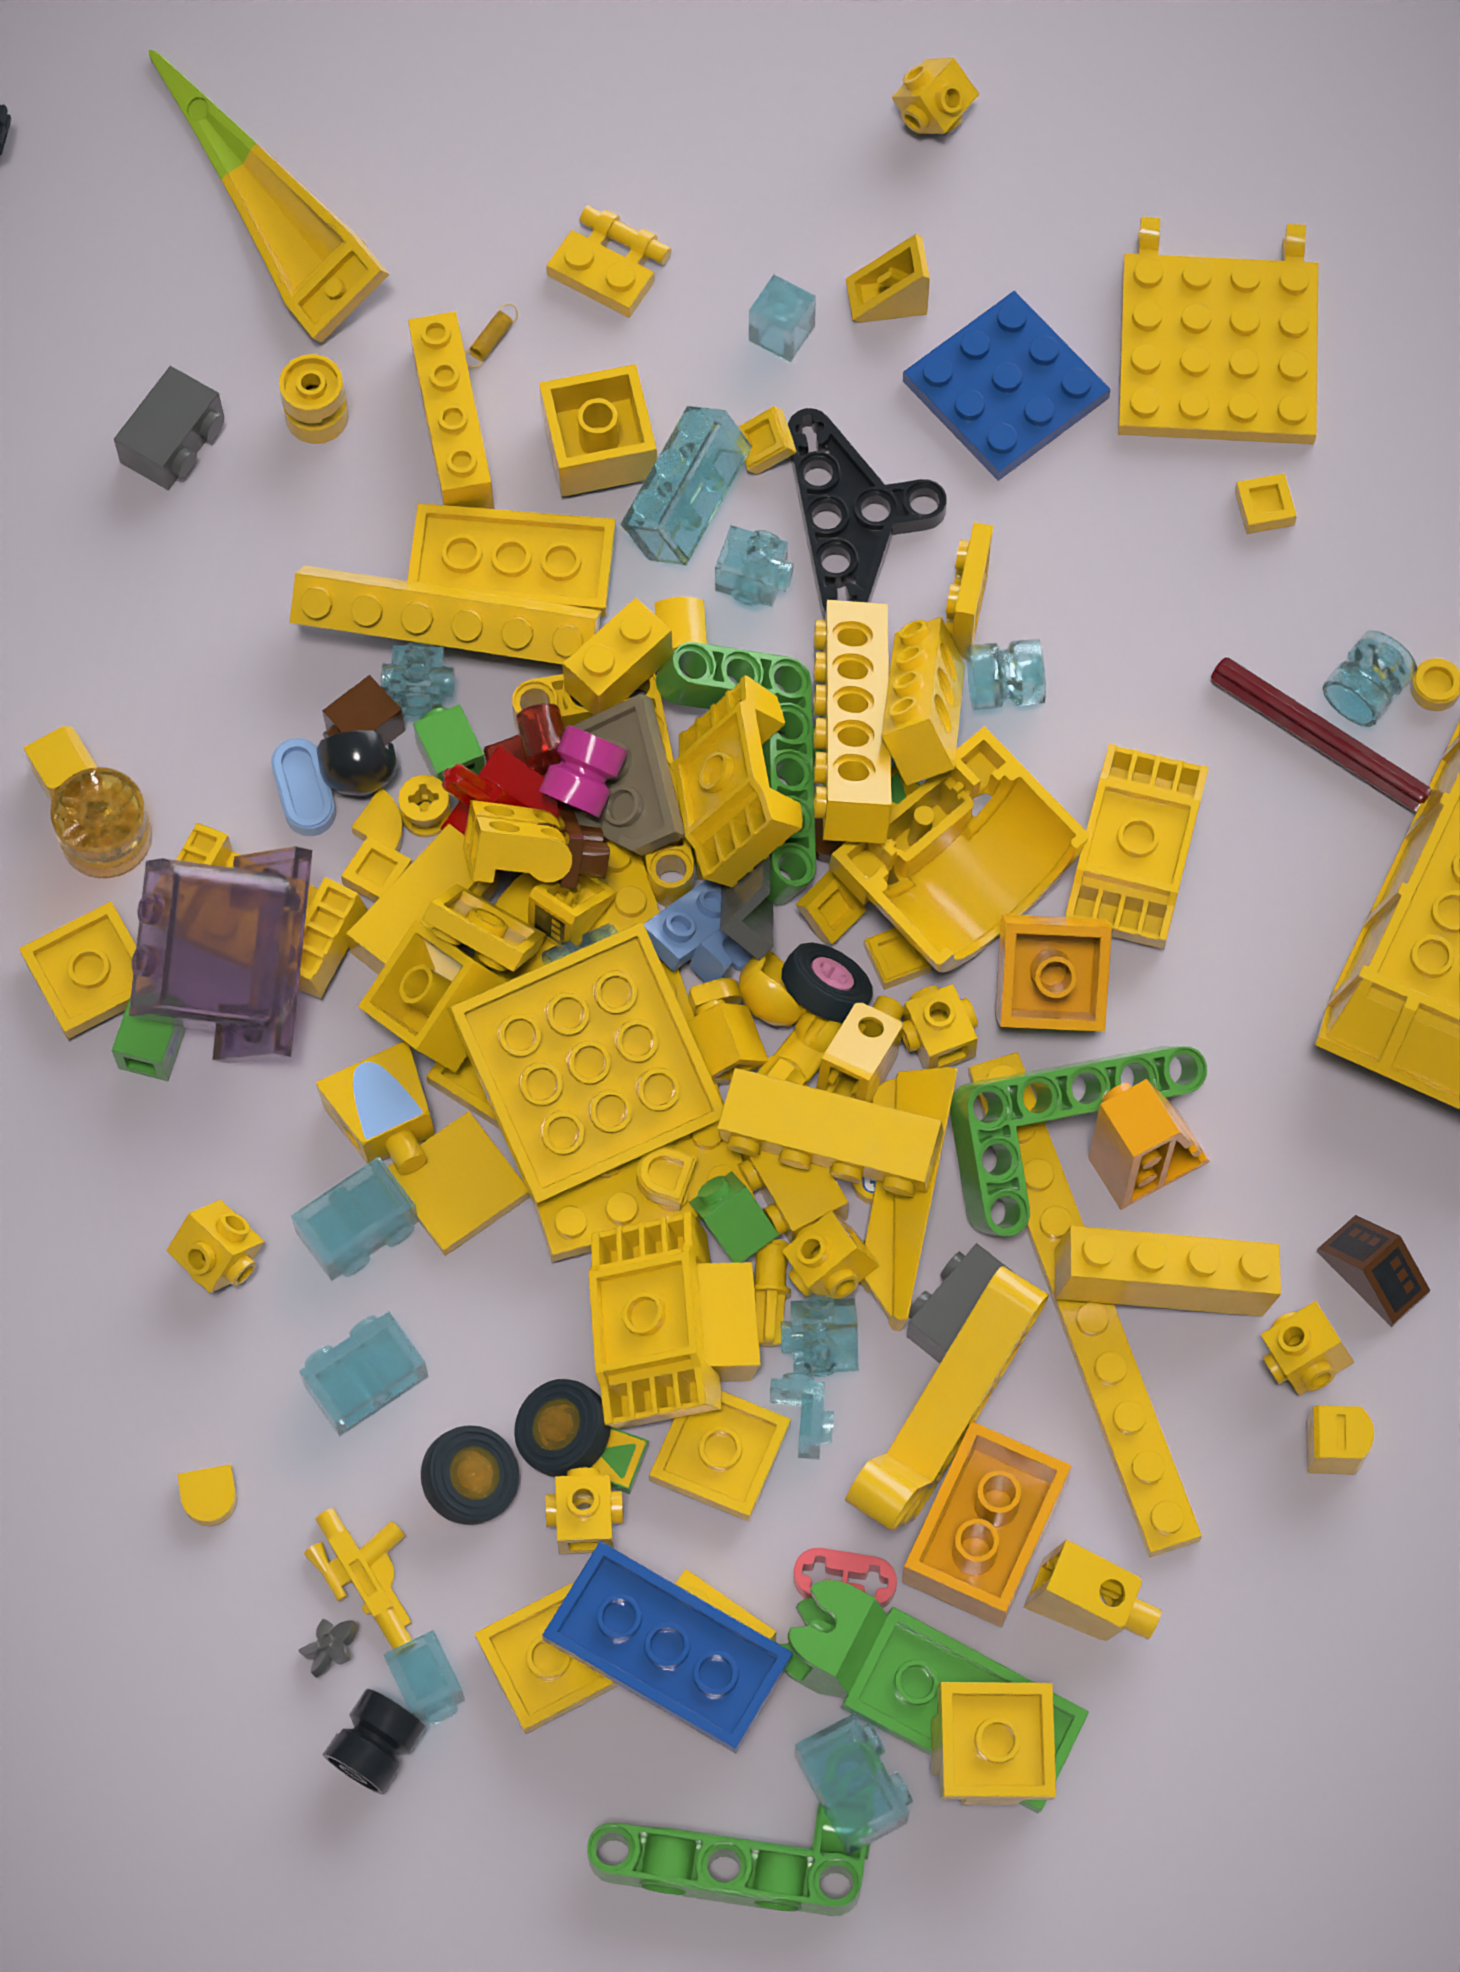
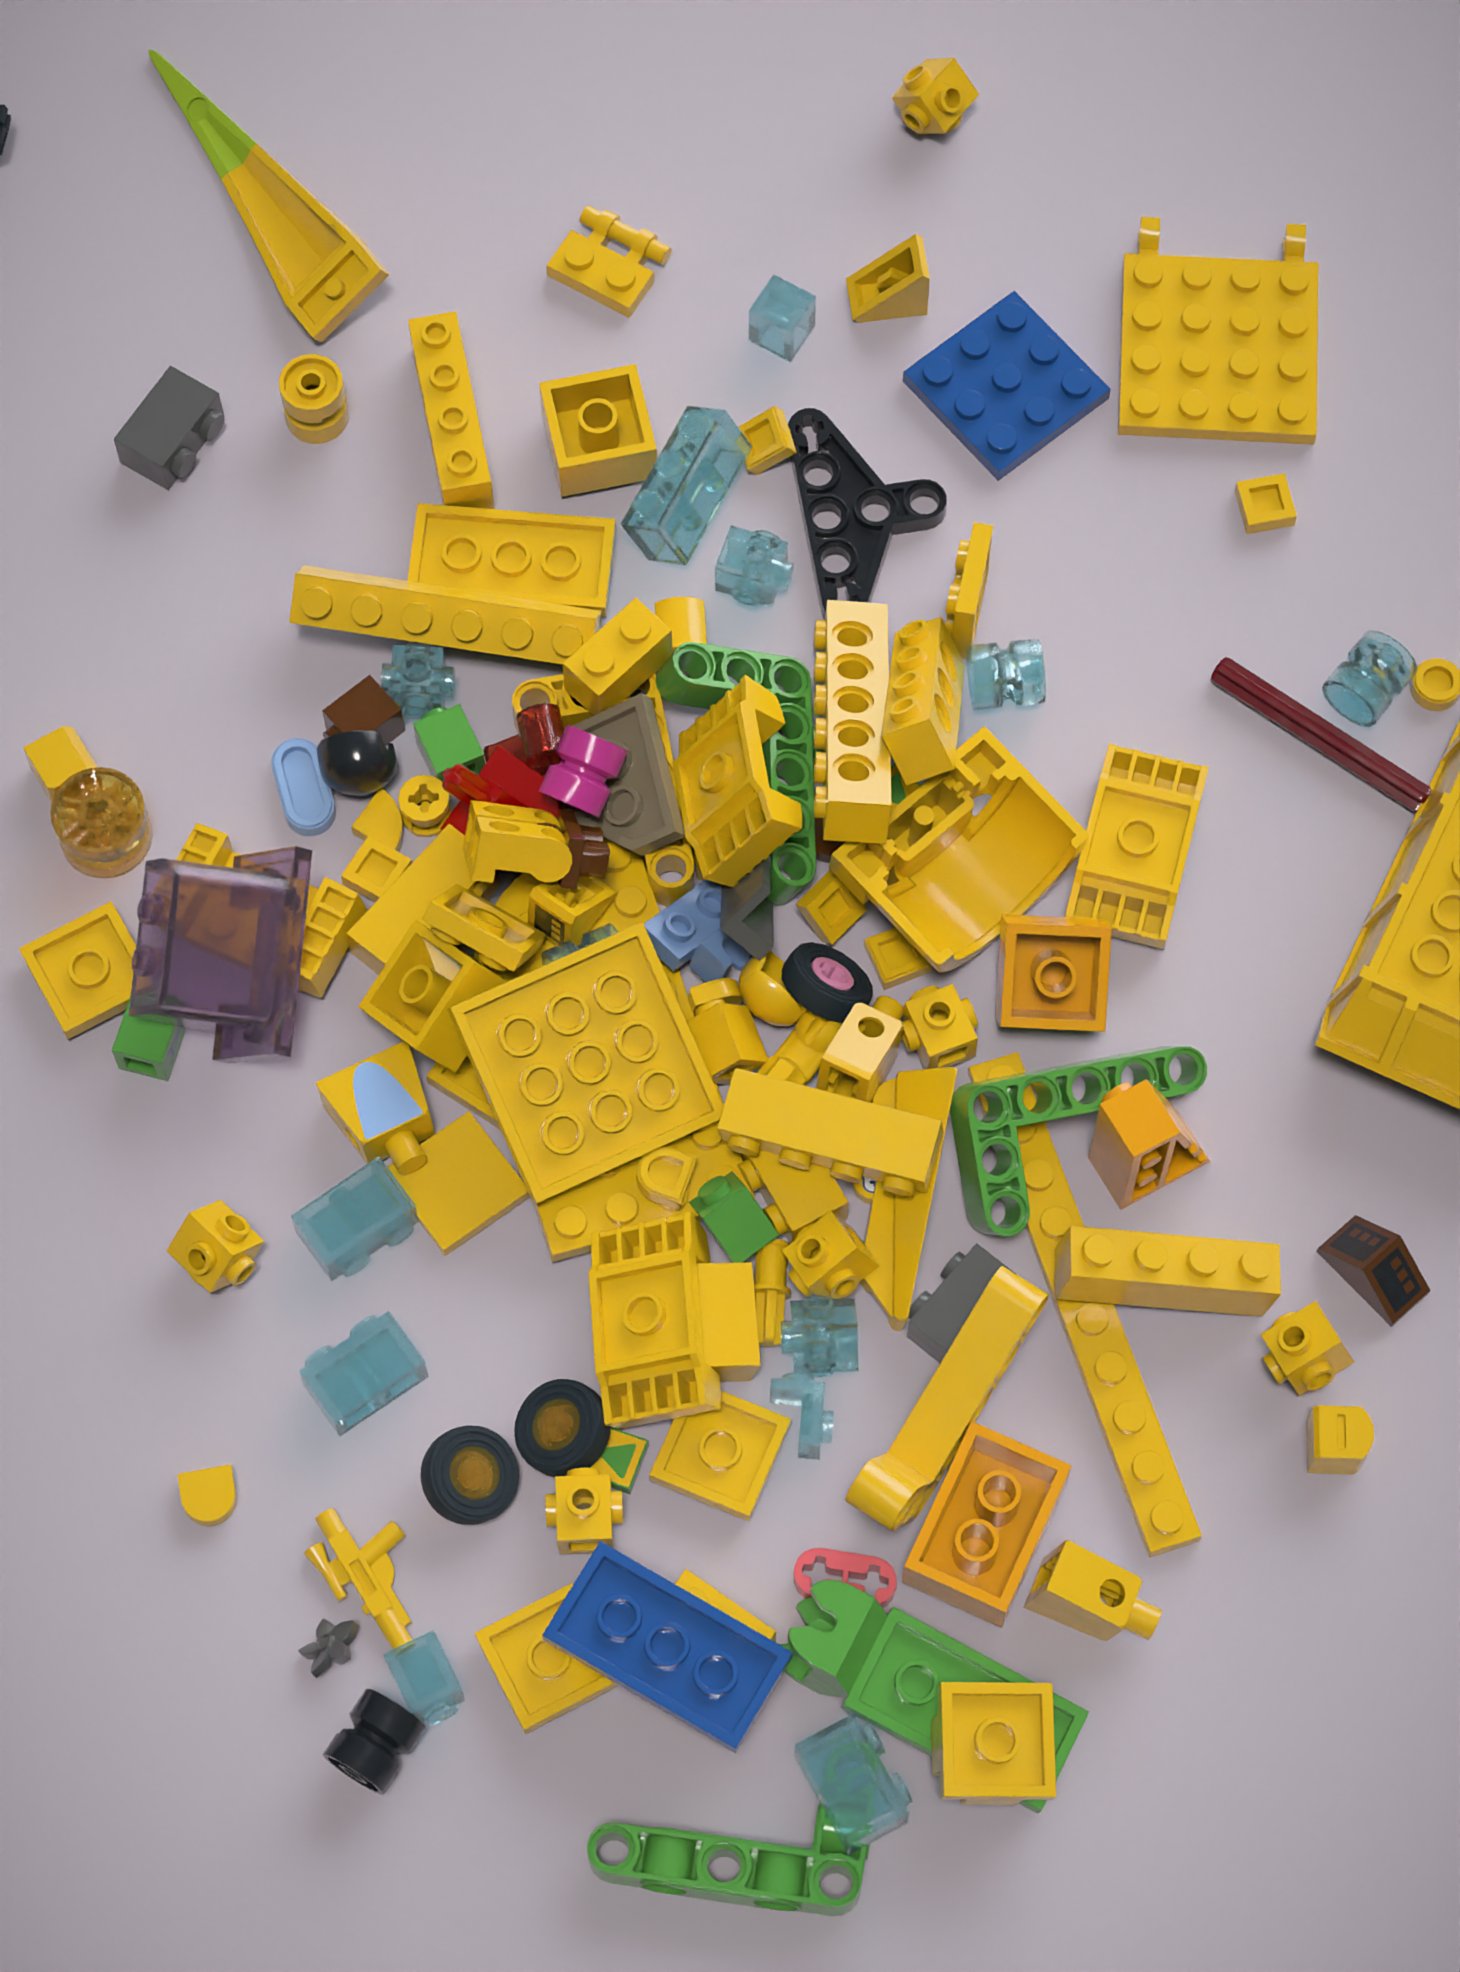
(491, 335): yellow piece -> none

